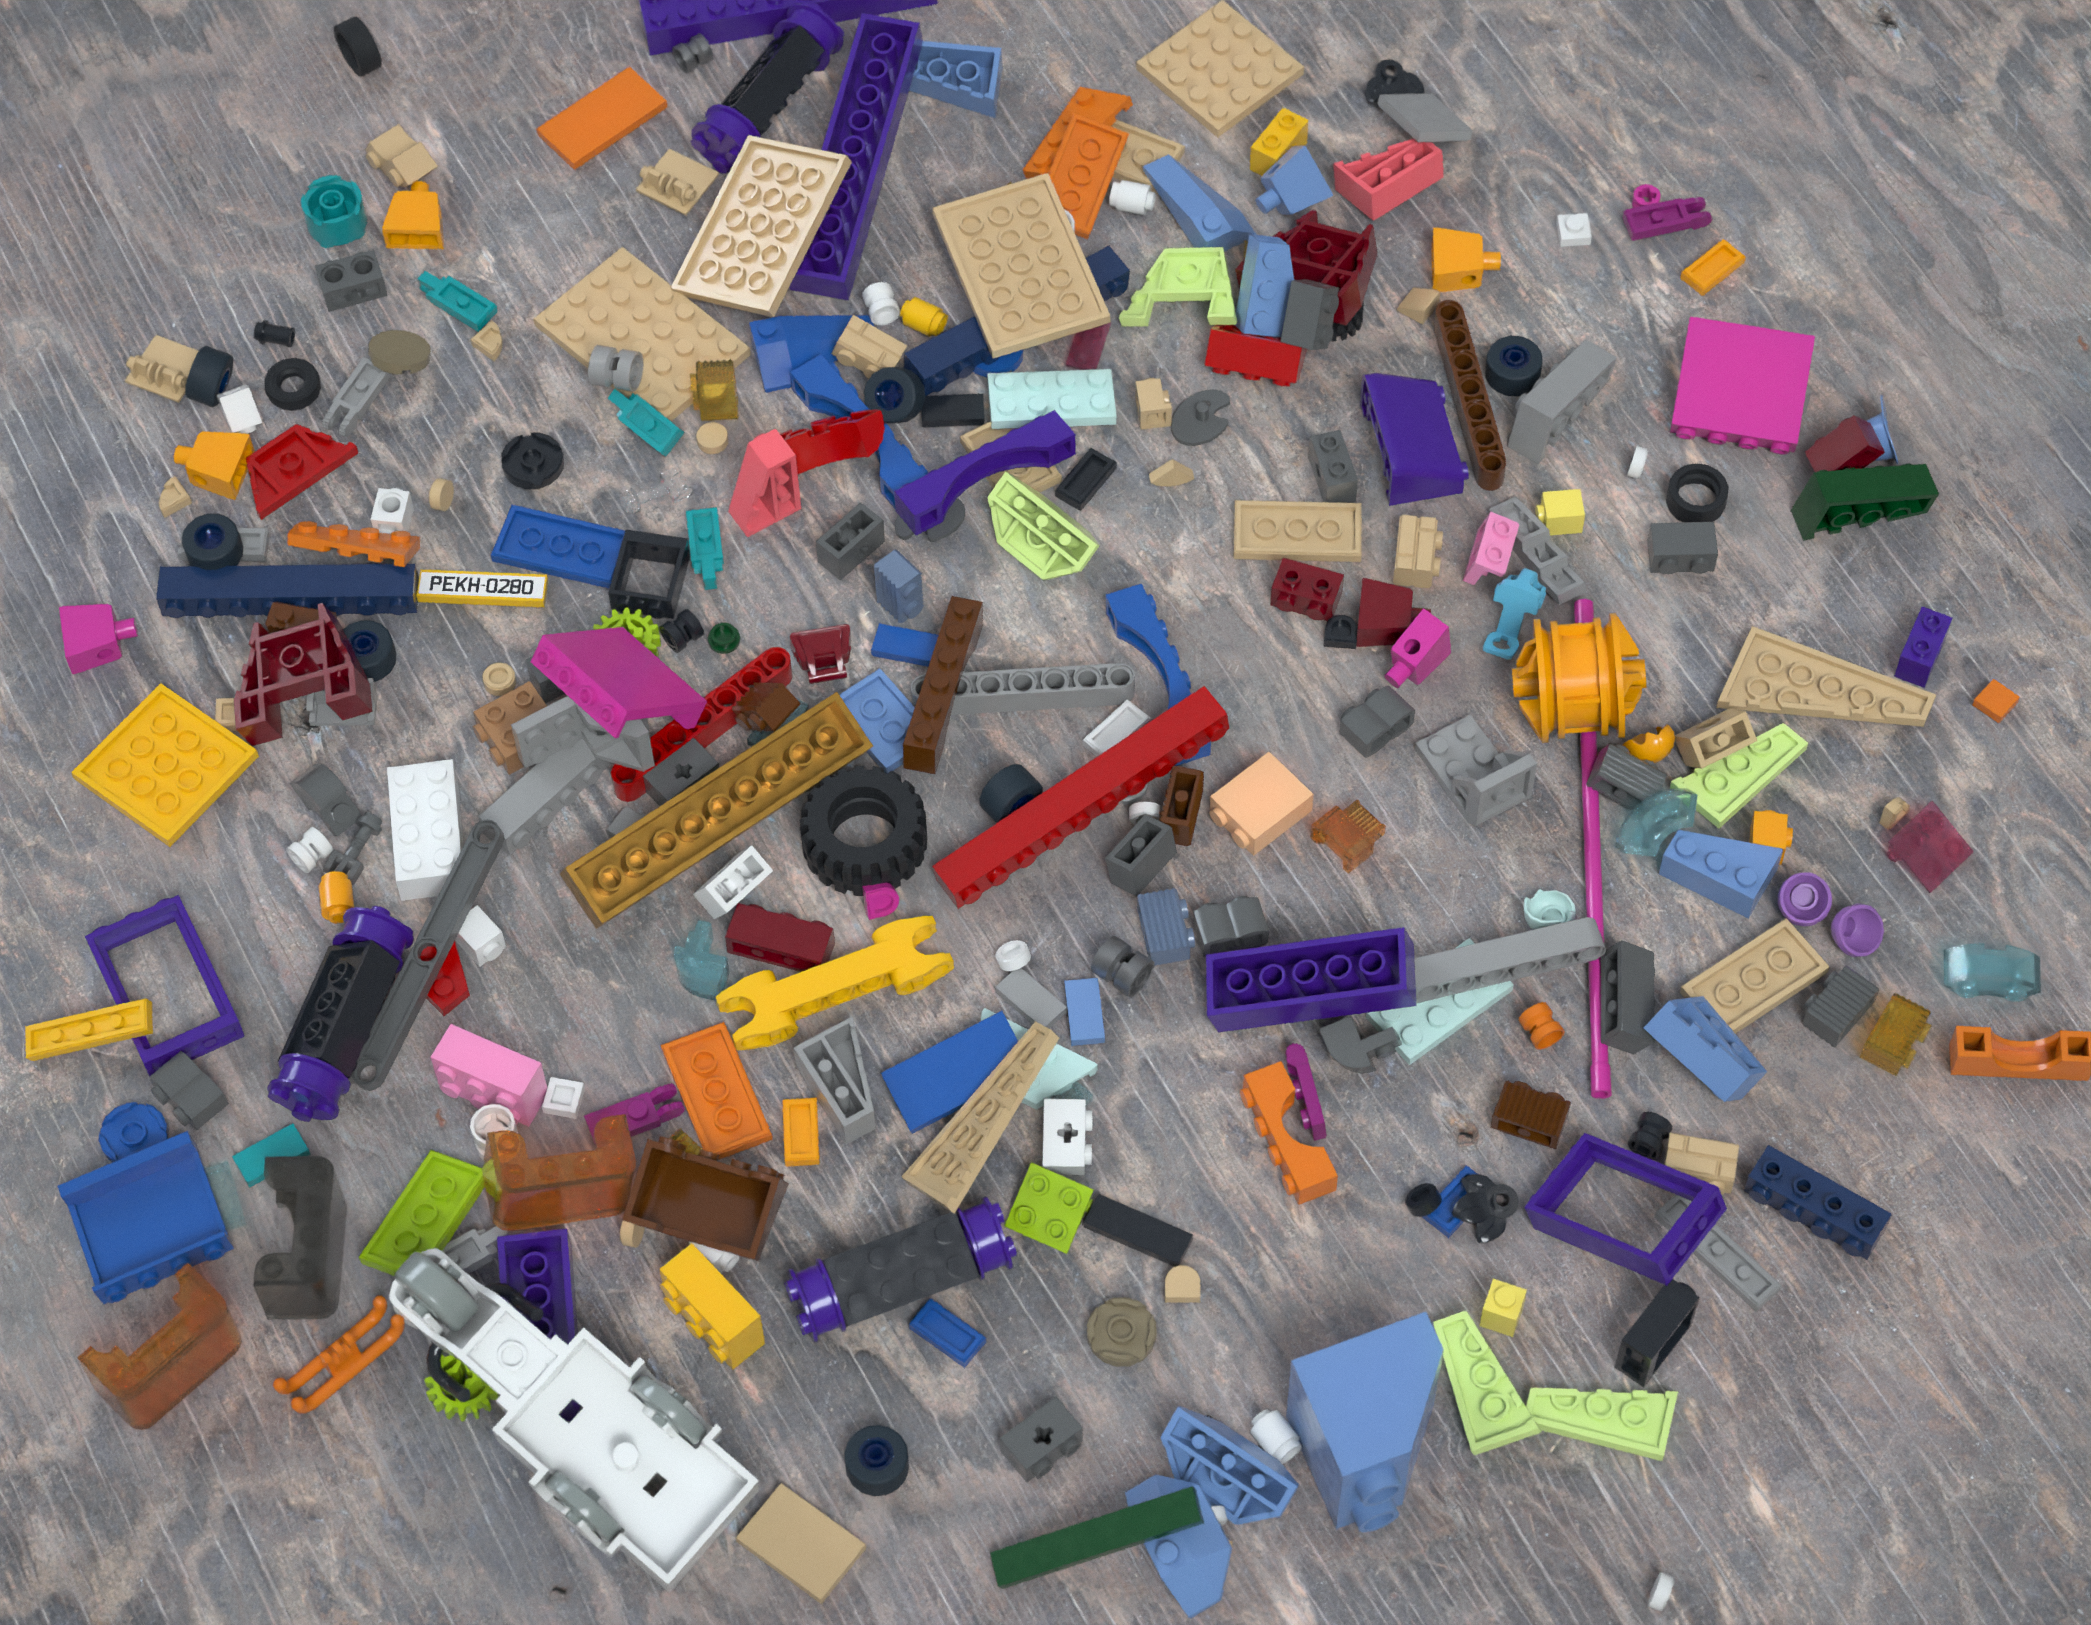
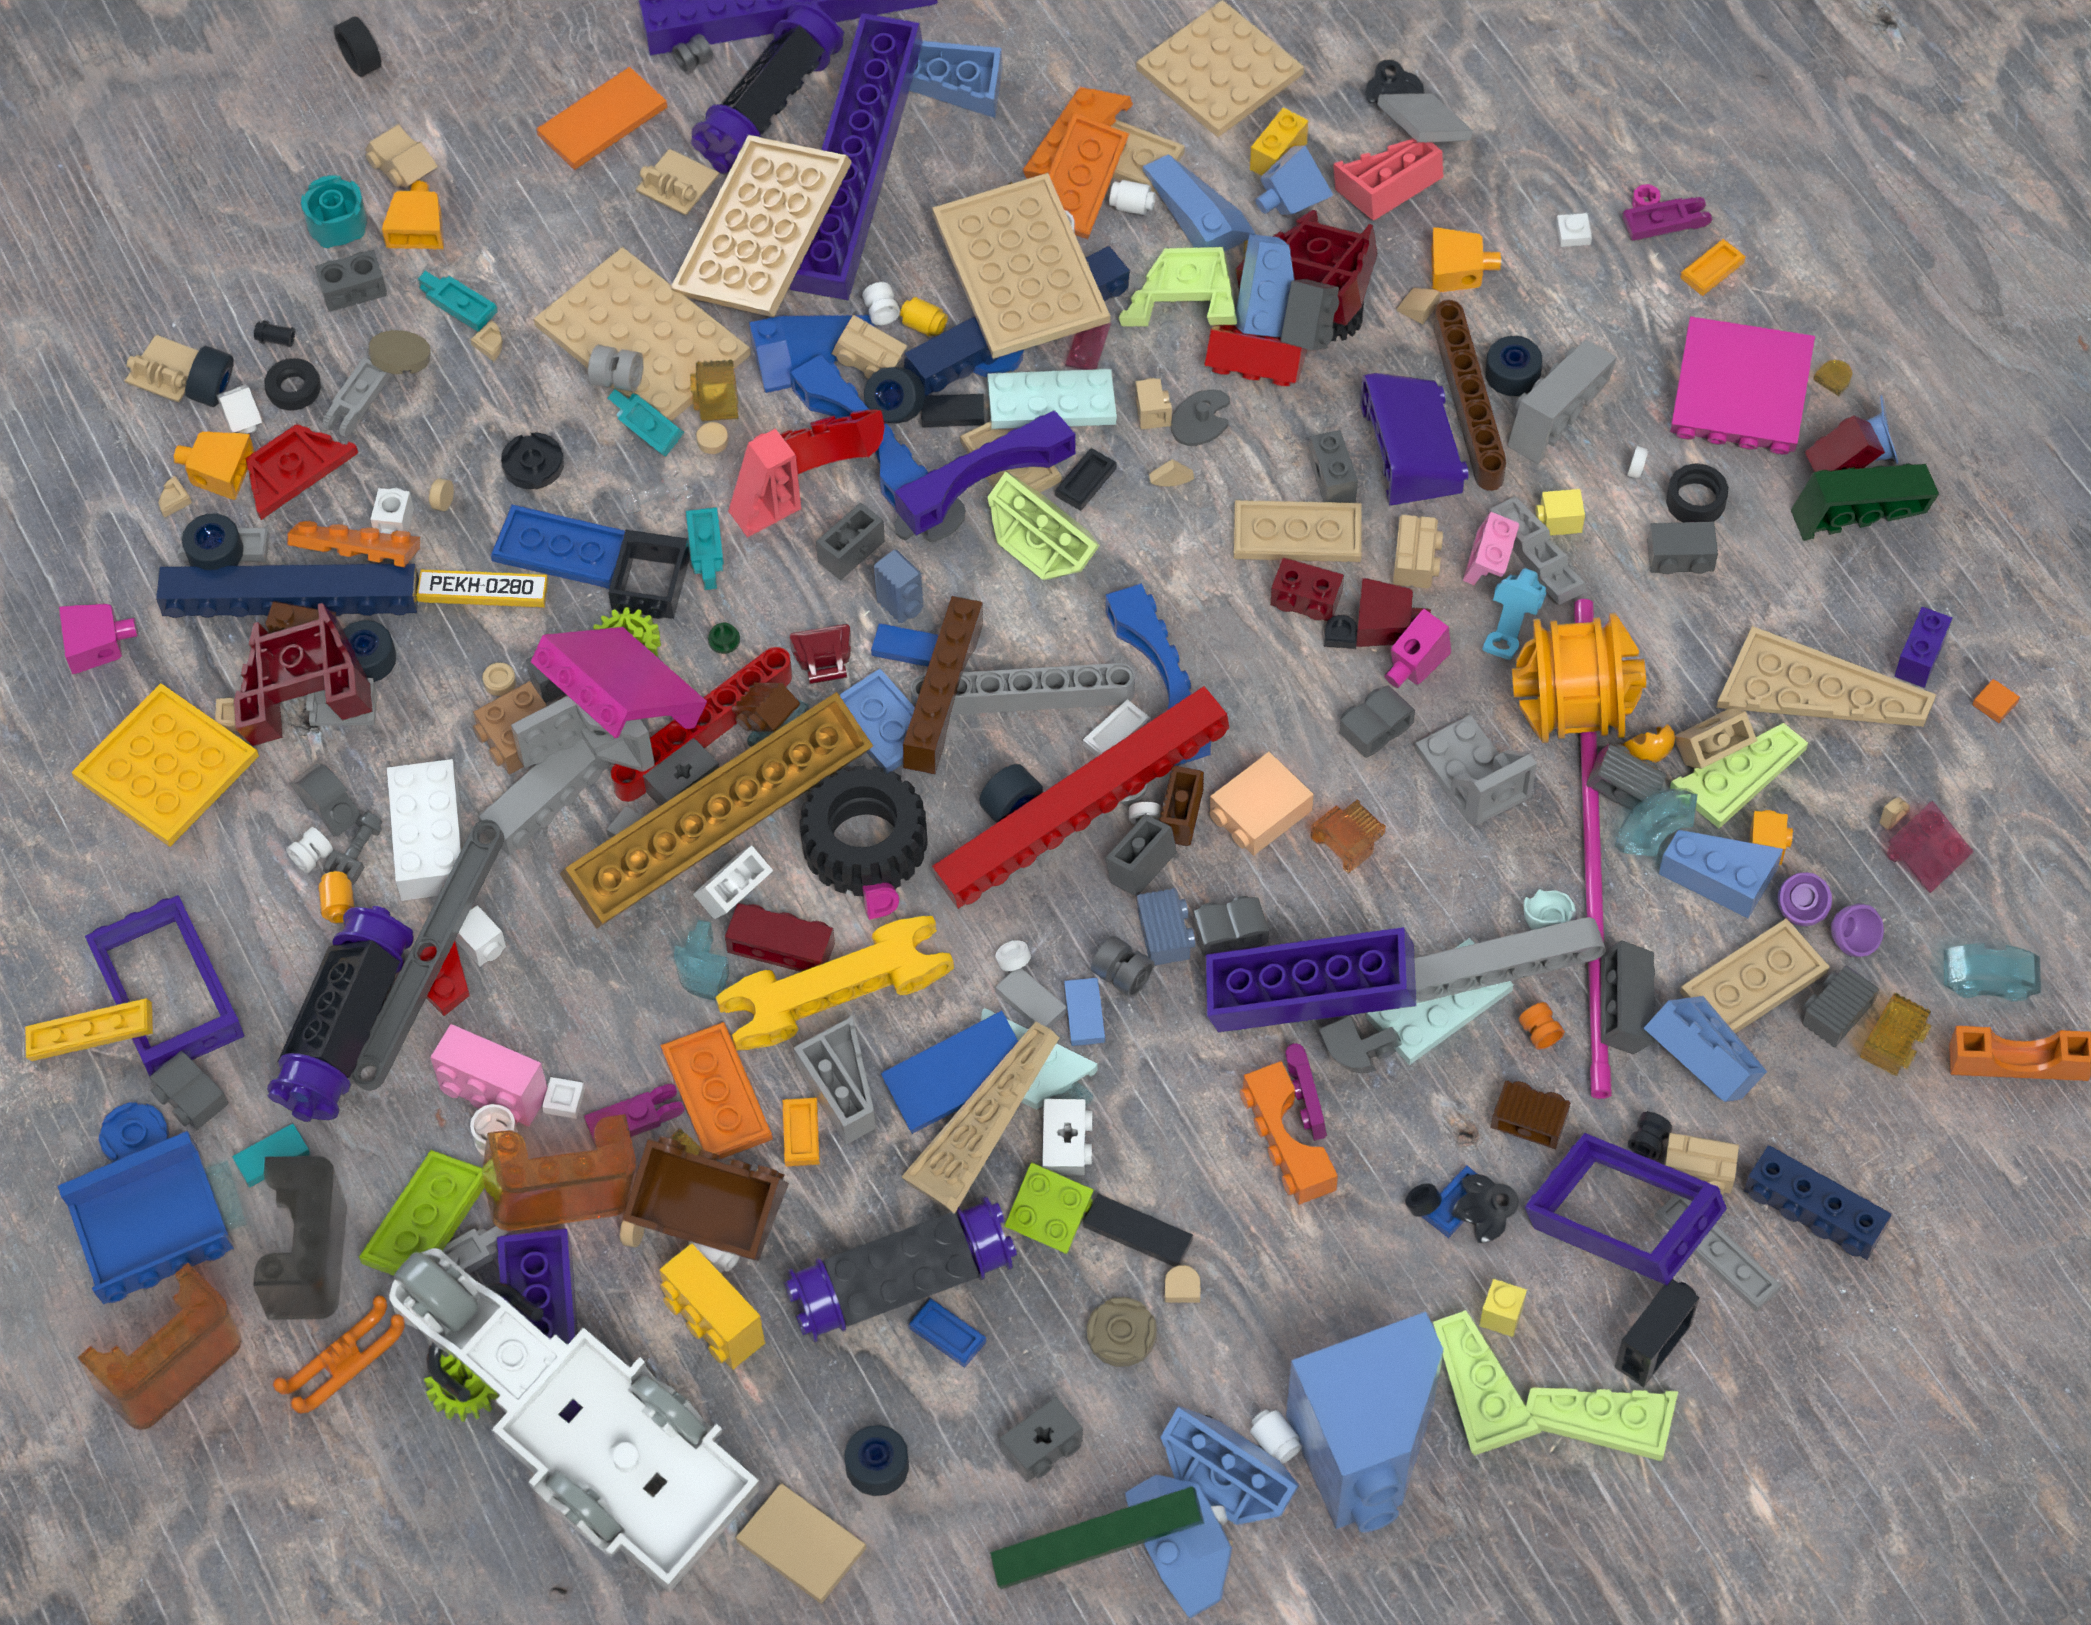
(681, 630): black wheel -> none
(1660, 1591): white tile -> none
(1834, 376): none -> clear yellow tile

